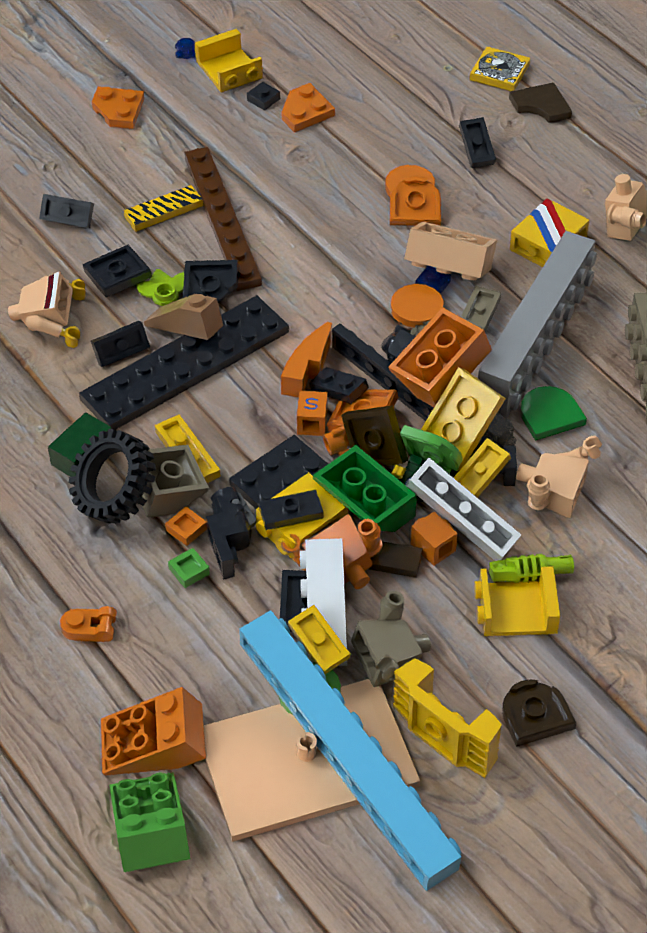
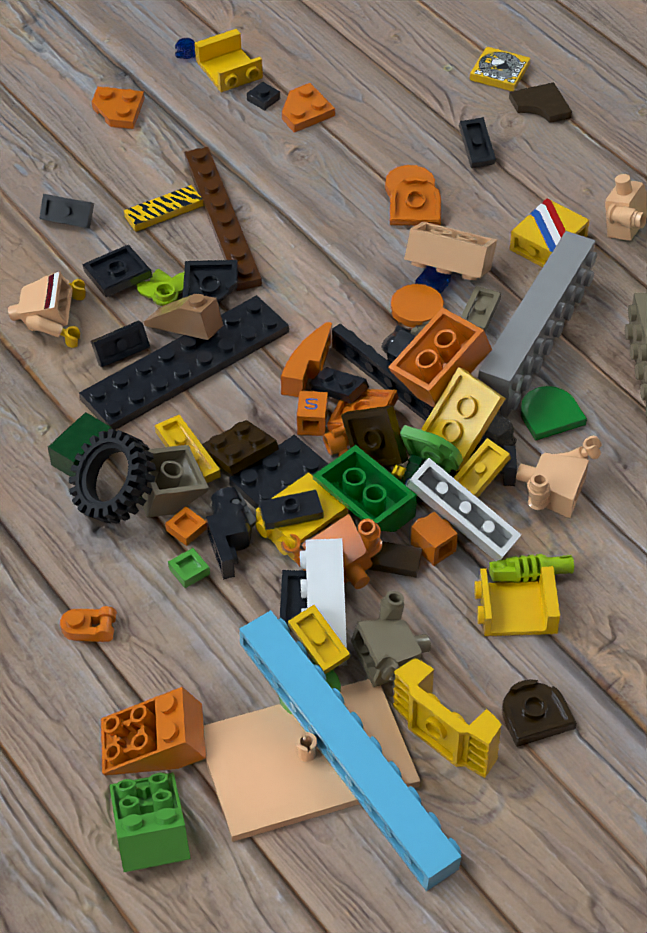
(240, 447): none -> dark brown plate

